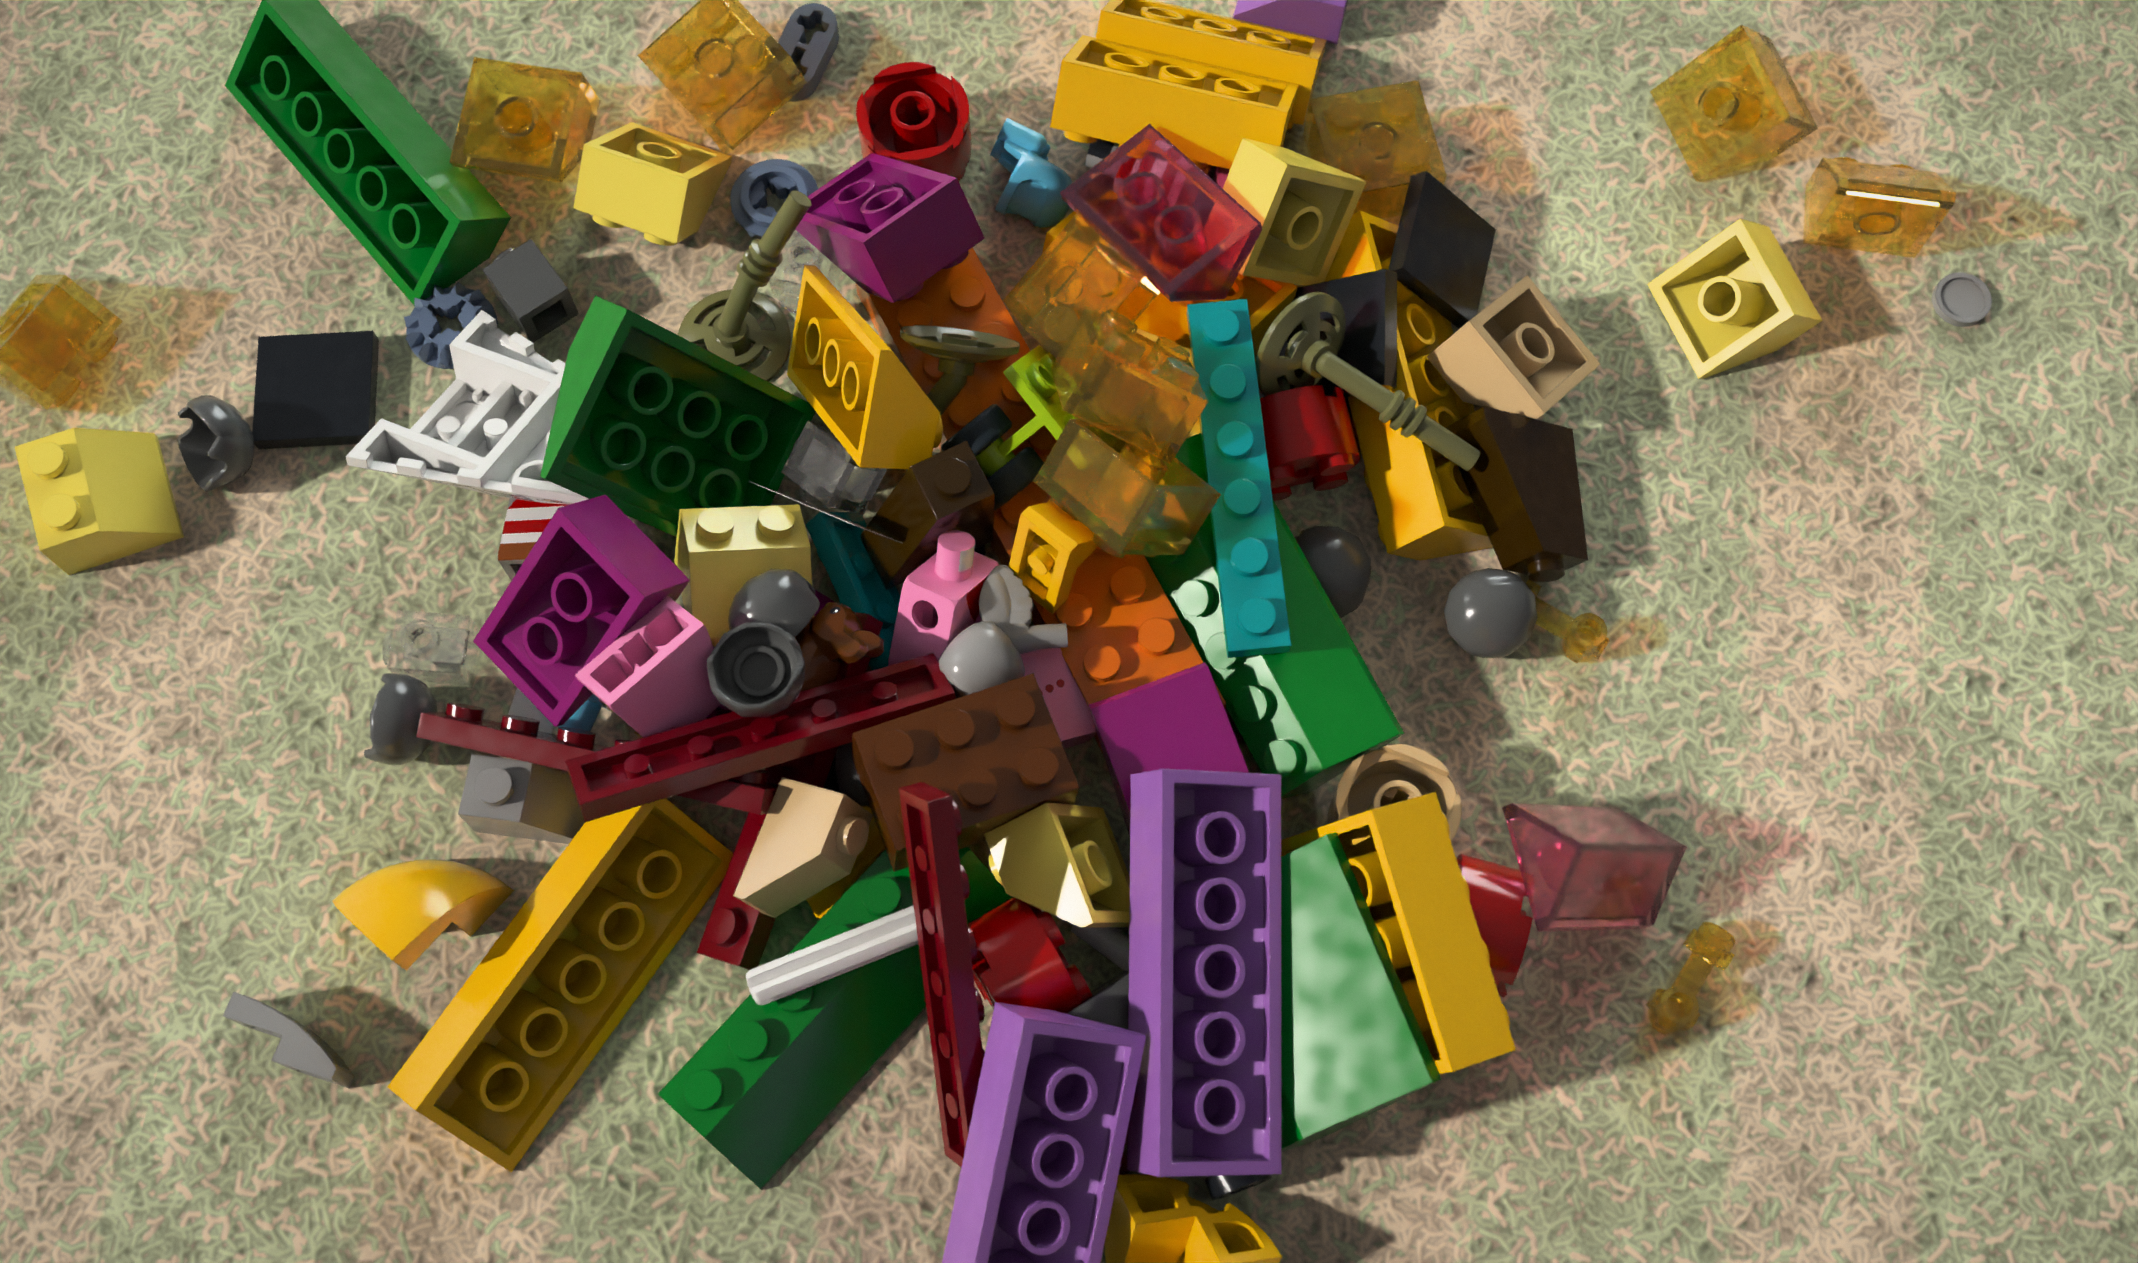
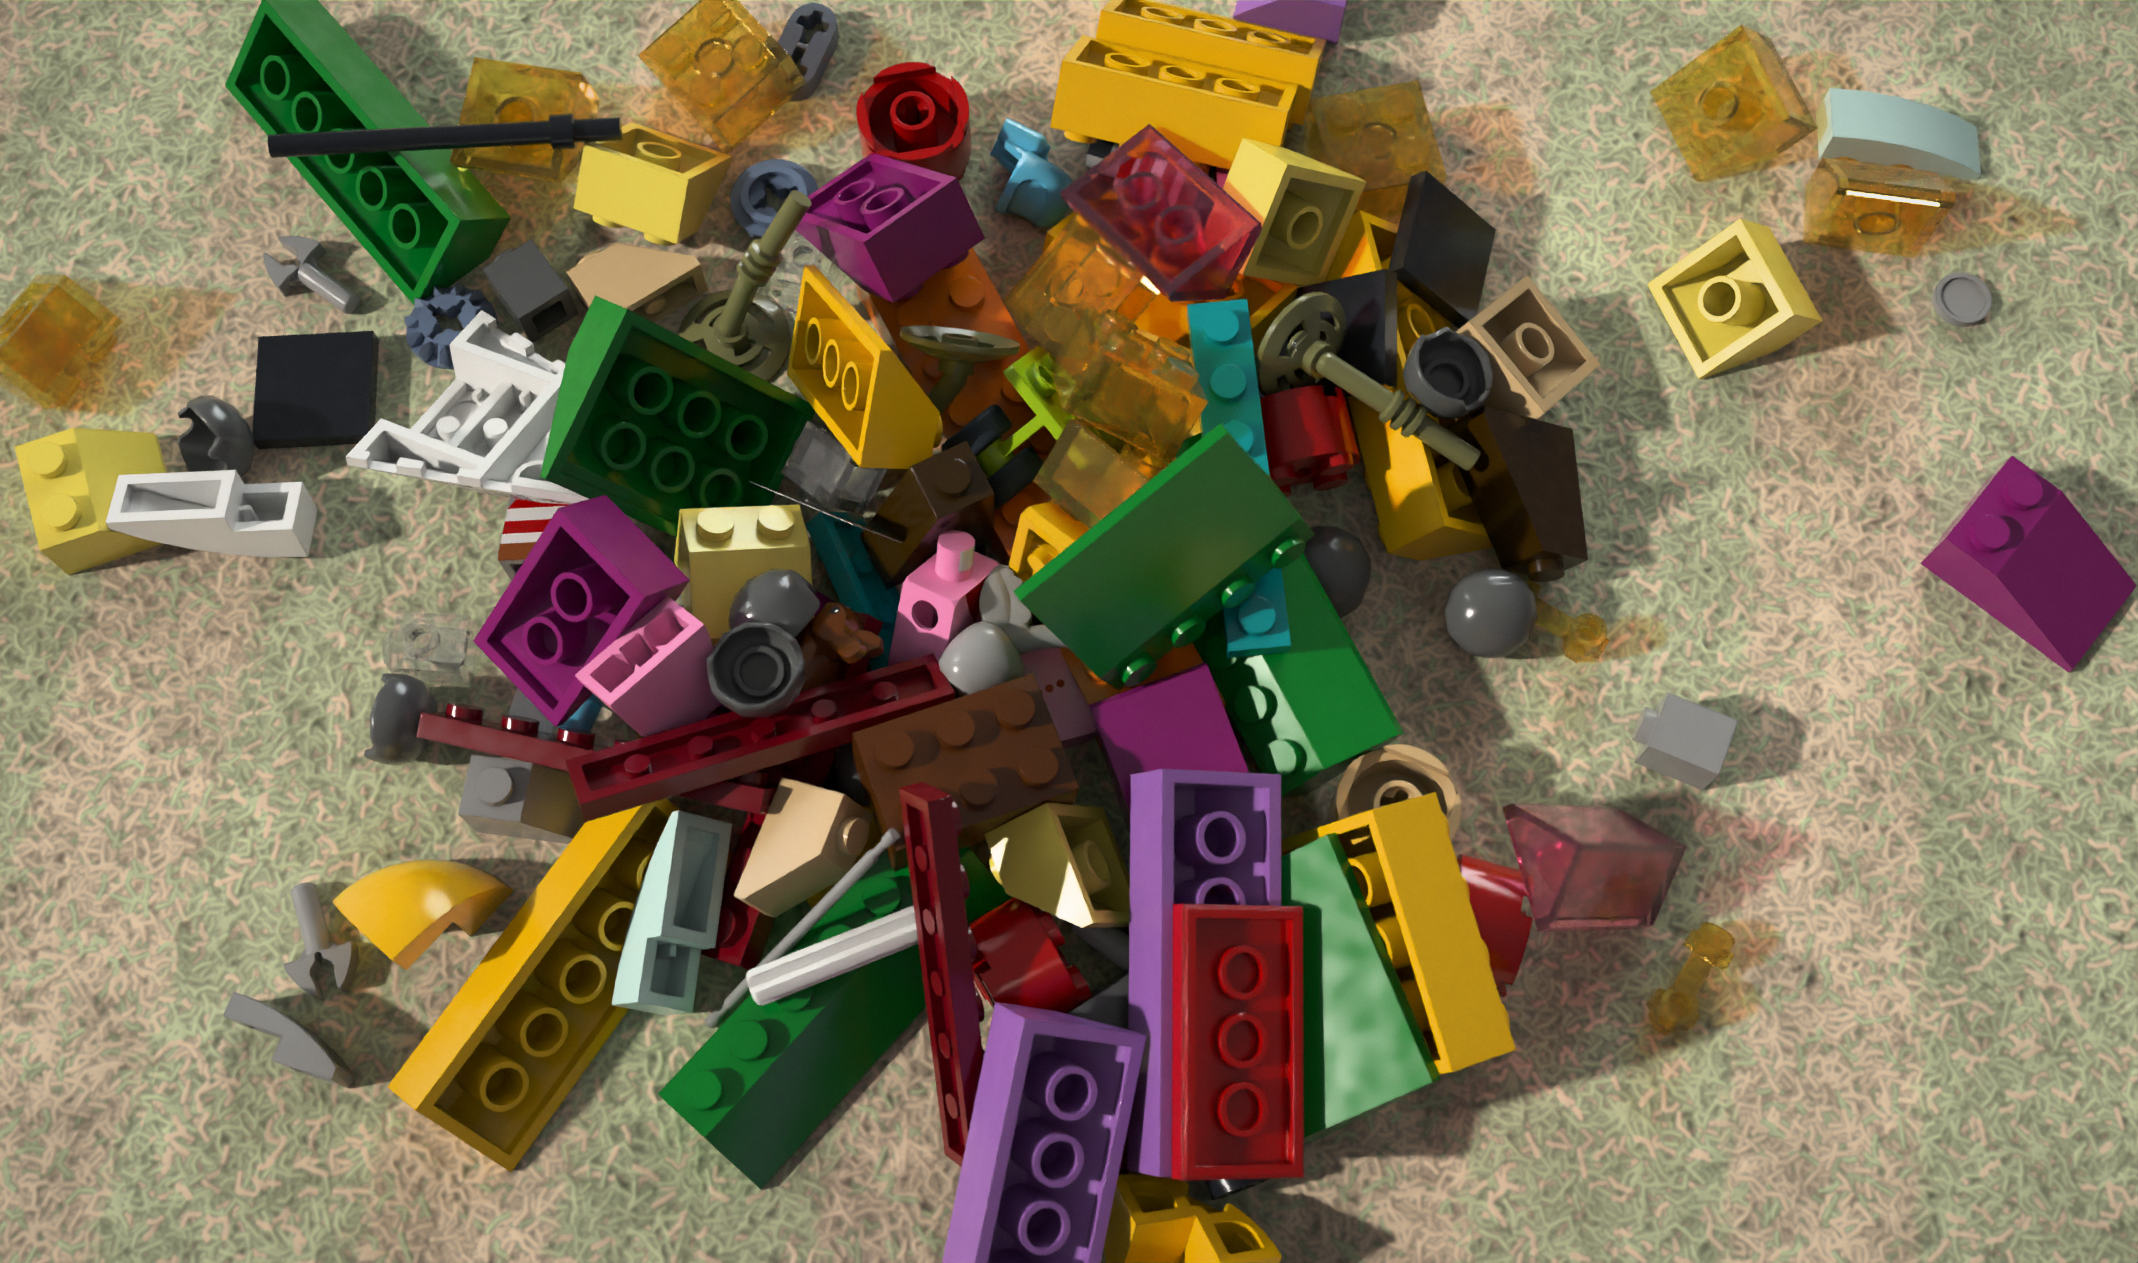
(215, 513): none -> white slope
(309, 274): none -> light grey bar
(318, 945): none -> light grey bar
(560, 131): none -> black bar
(638, 279): none -> tan slope
(674, 916): none -> light aqua slope
(808, 921): none -> light grey piece
(1167, 561): none -> green slope
(1237, 1042): none -> red tile
(1448, 374): none -> dark grey hair
(1683, 740): none -> light grey brick
(1896, 131): none -> light aqua slope
(2032, 564): none -> magenta slope

